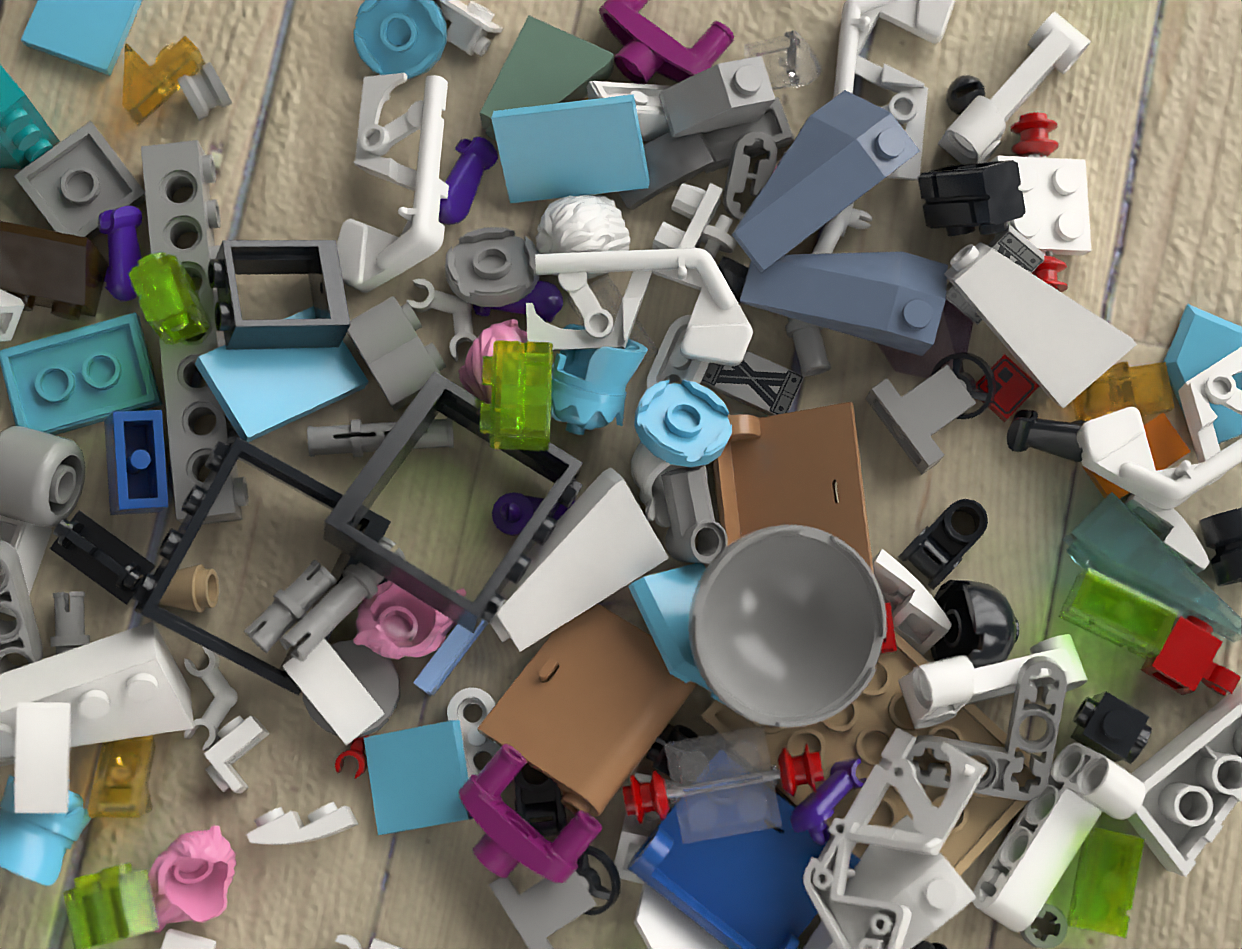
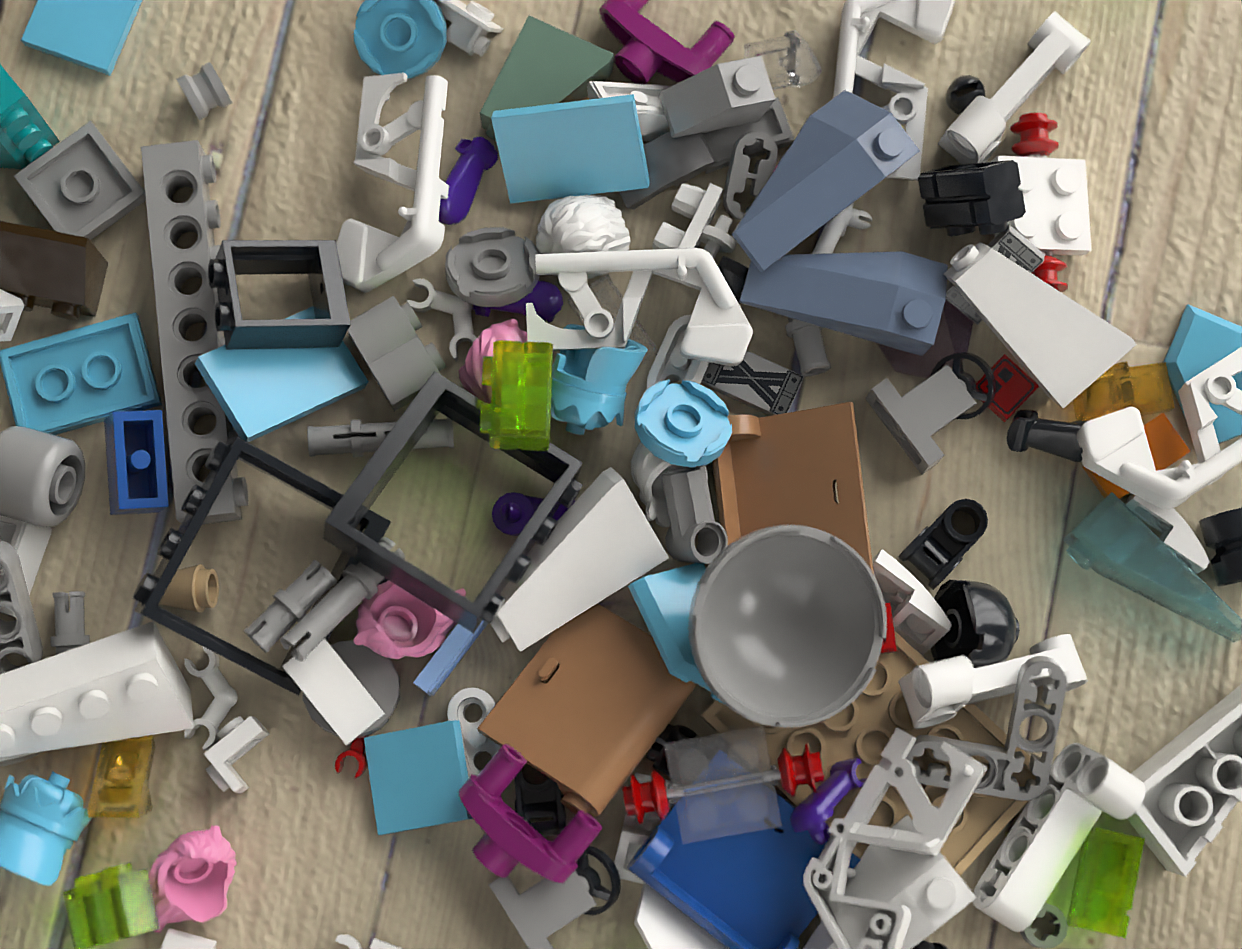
(42, 757): white slope -> none
(100, 556): black hinge -> none
(122, 249): dark purple piece -> none
(150, 87): clear yellow slope -> none
(168, 298): clear neon green brick -> none
(288, 828): white slope -> none
(1111, 727): black brick -> none
(1118, 613): clear neon green brick -> none
(1188, 659): red brick -> none

